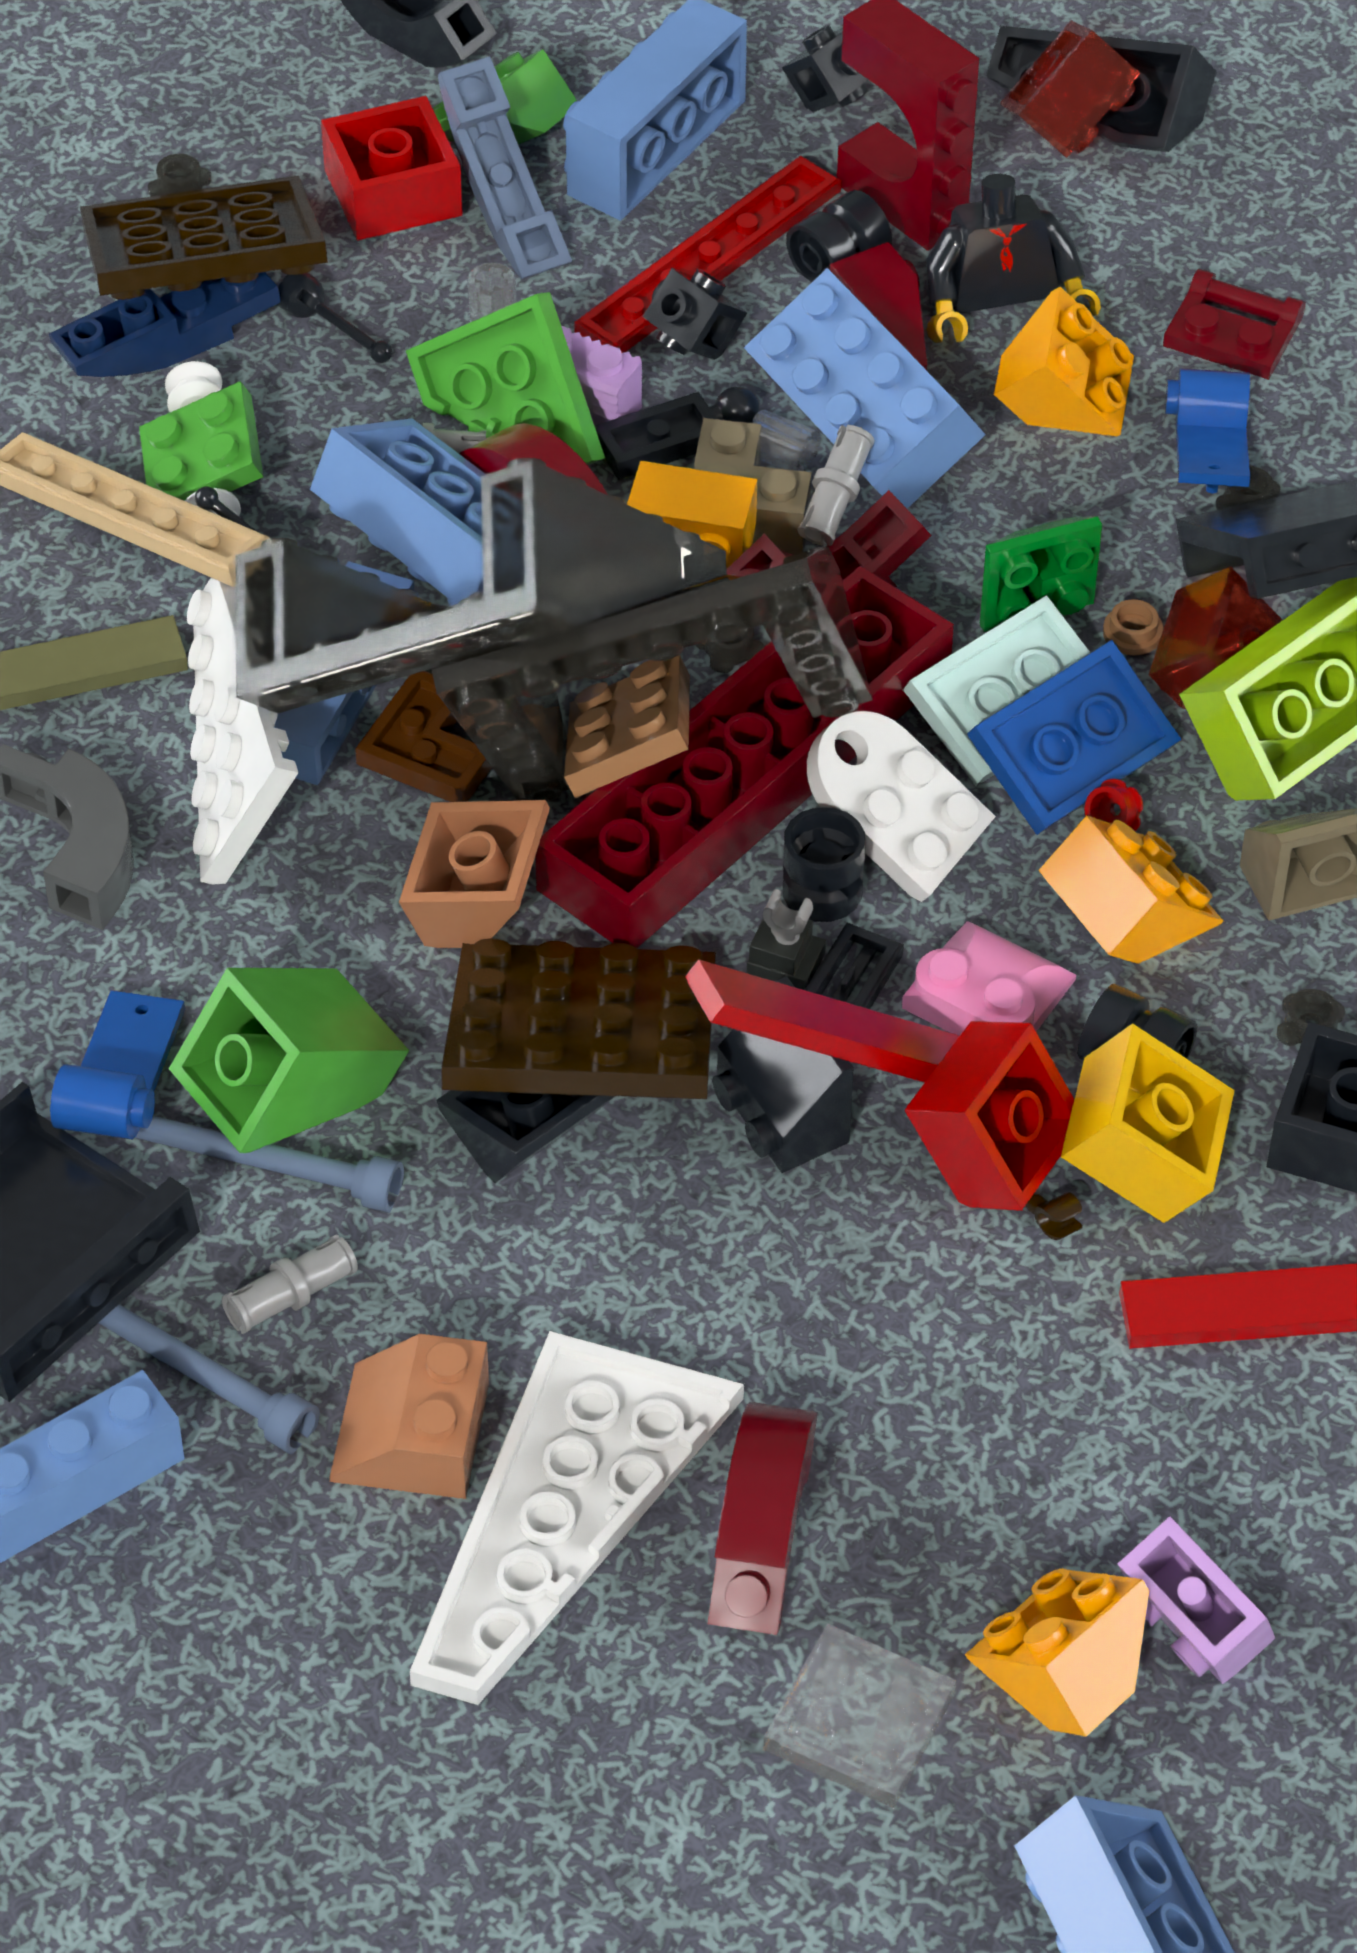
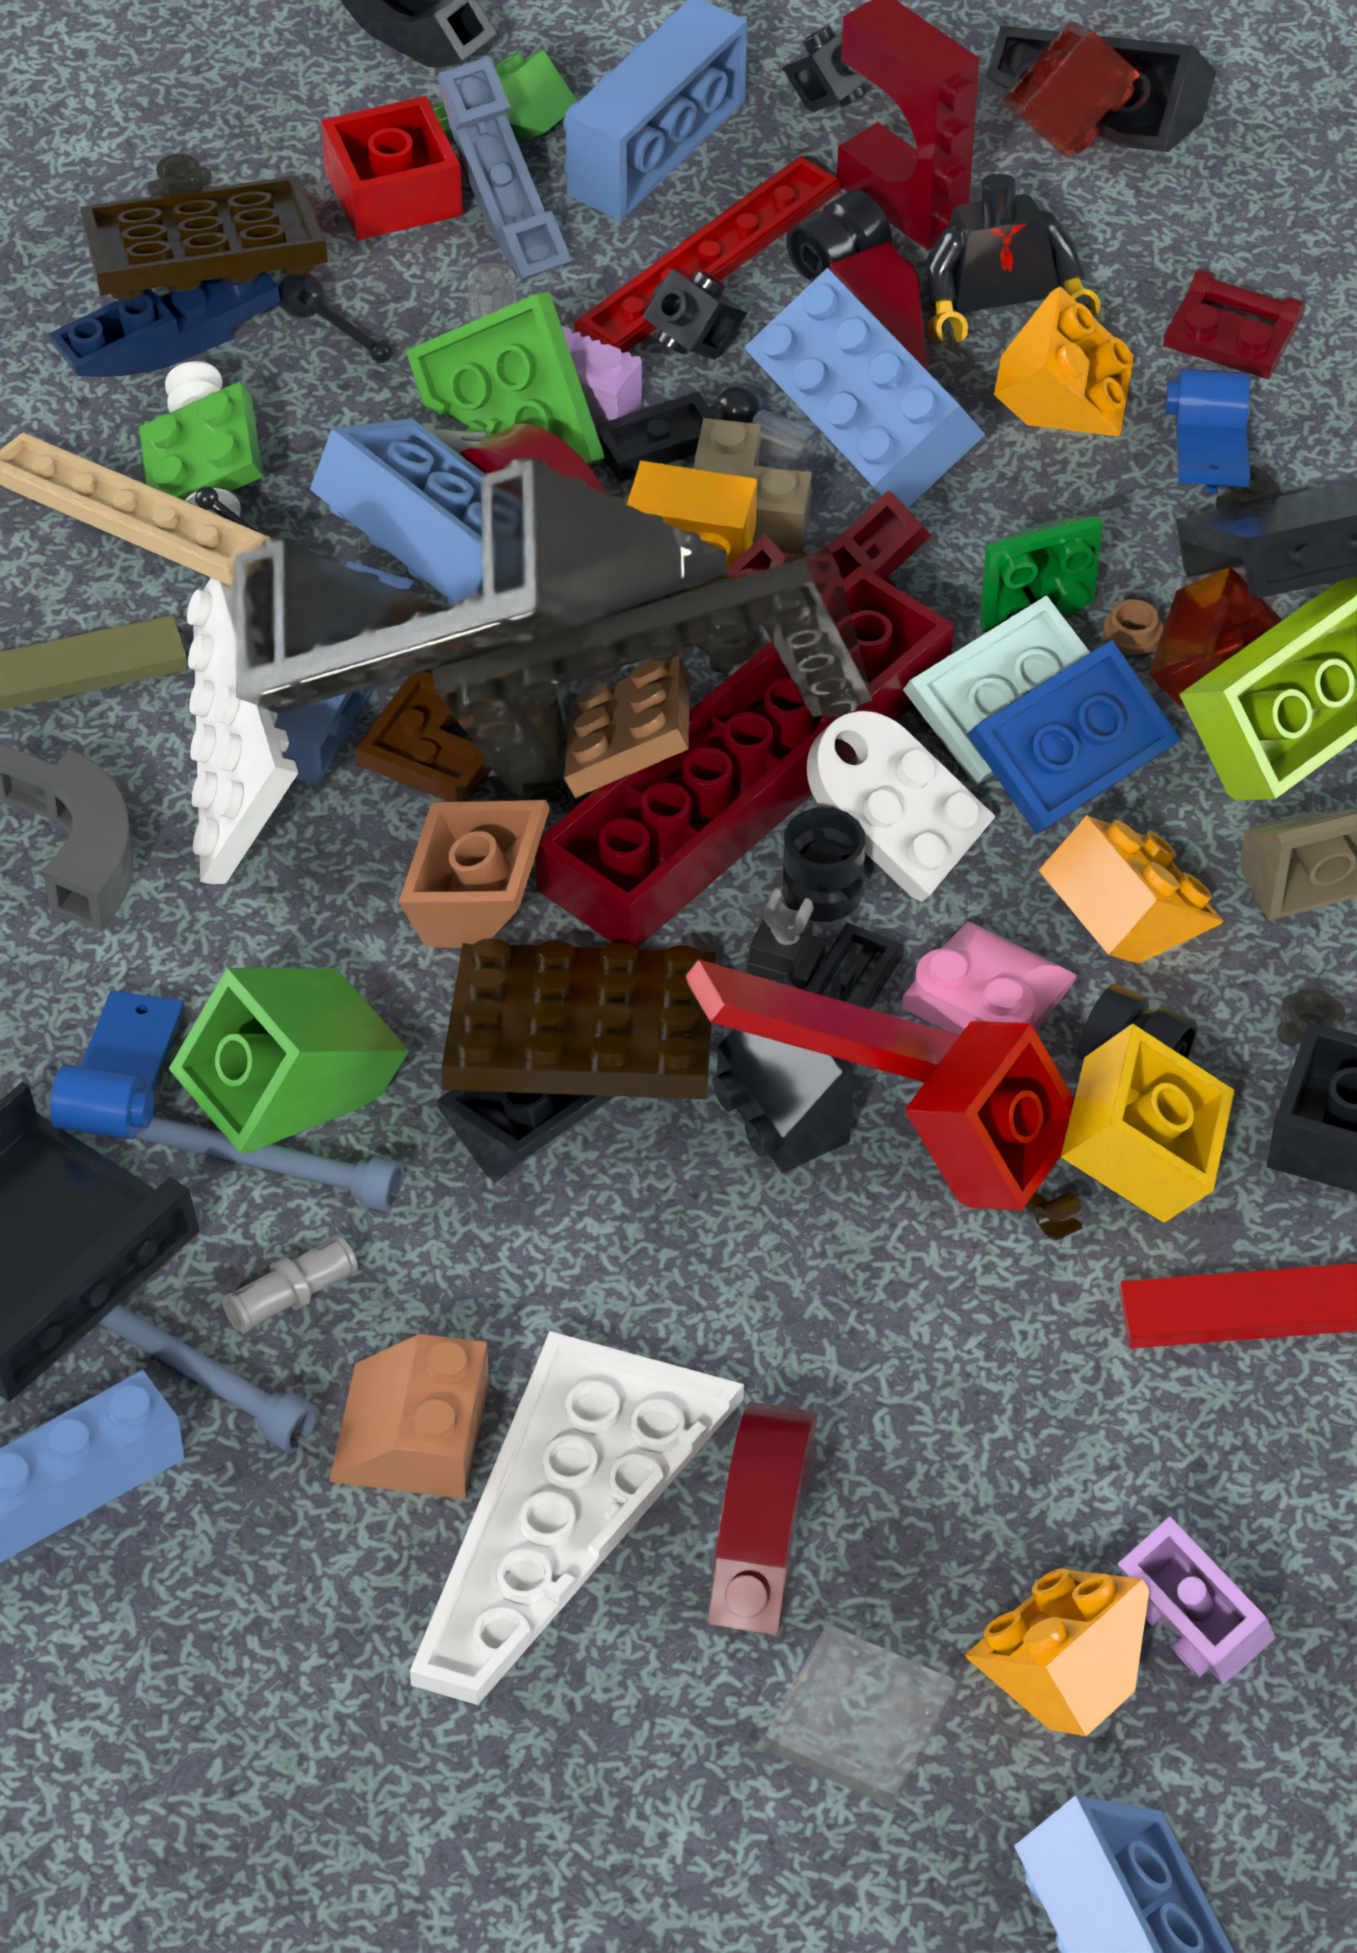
(836, 485): light grey pin -> none
(1114, 791): red plate -> none

